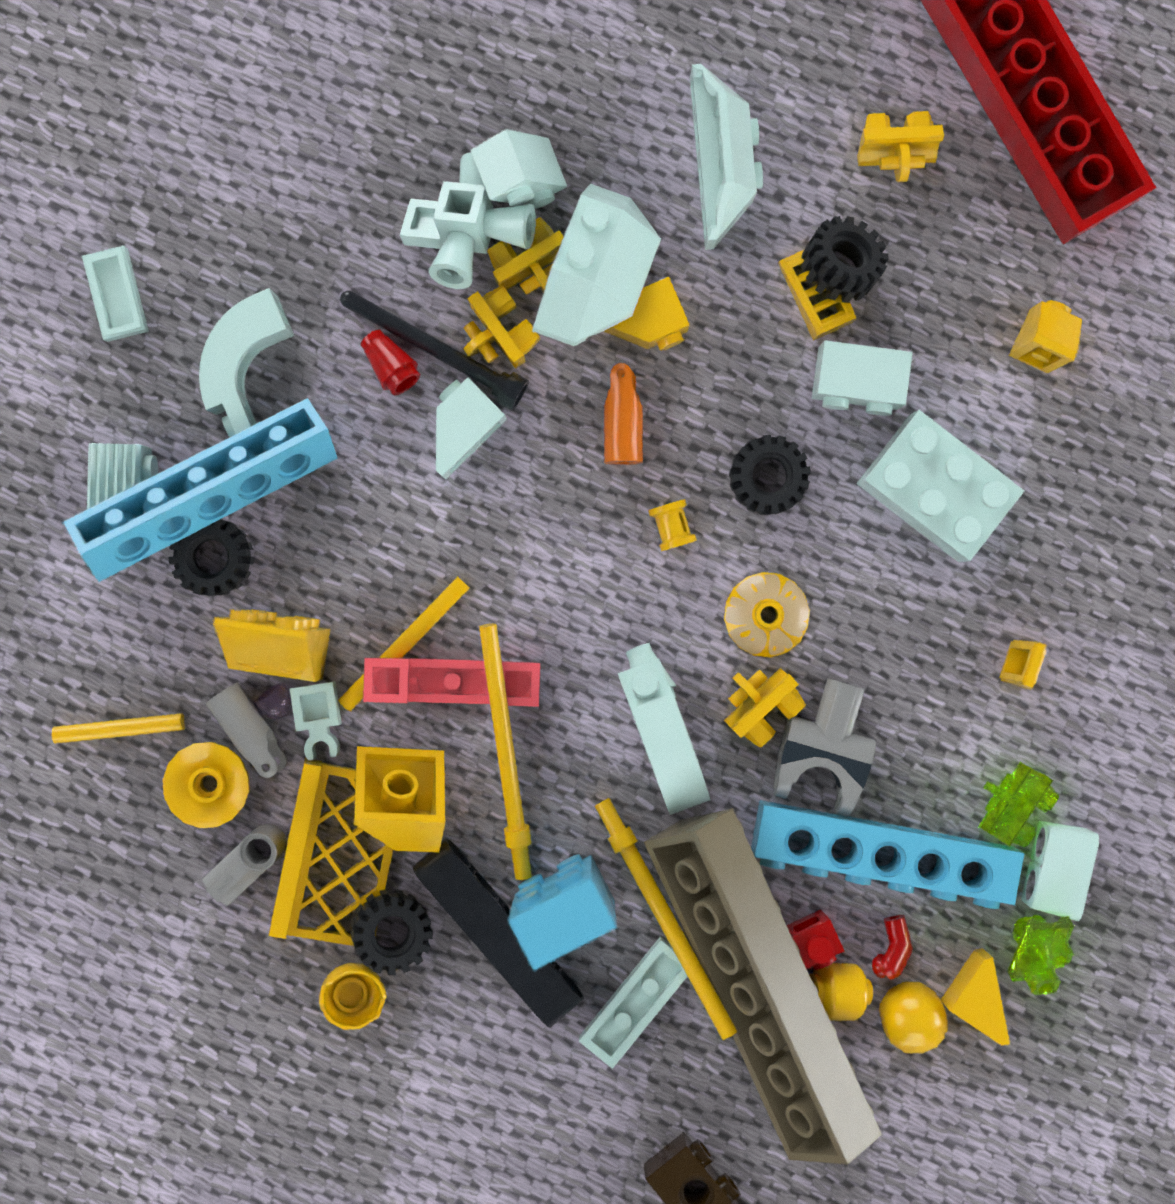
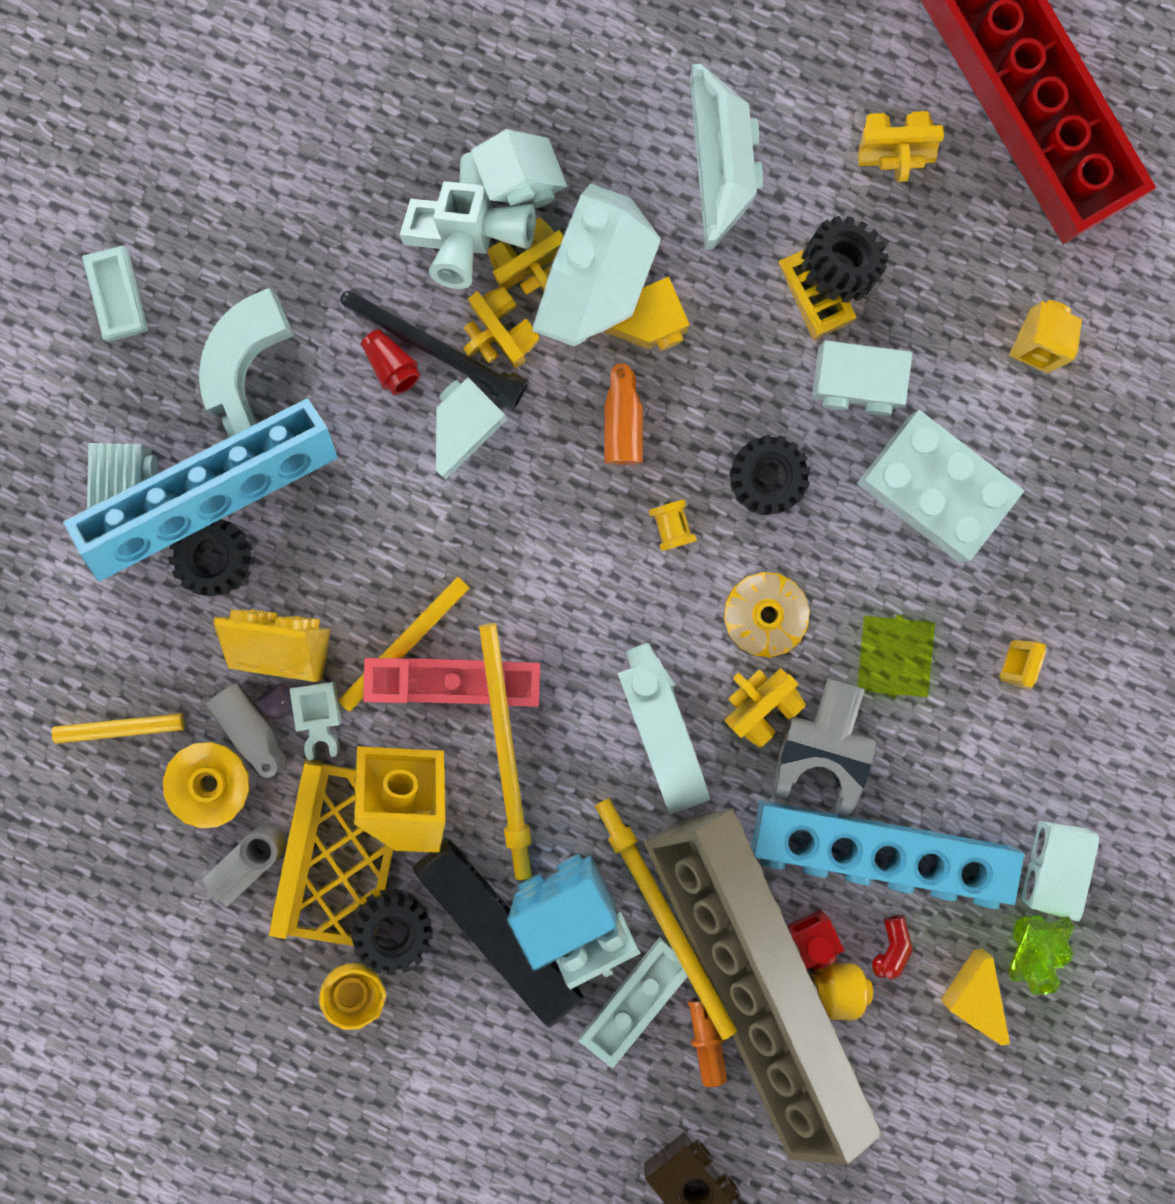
(599, 955): none -> light aqua hips
(707, 1045): none -> orange axle
(895, 656): none -> clear neon green piece
(913, 1017): yellow hair -> none
(1014, 804): clear neon green hips -> none

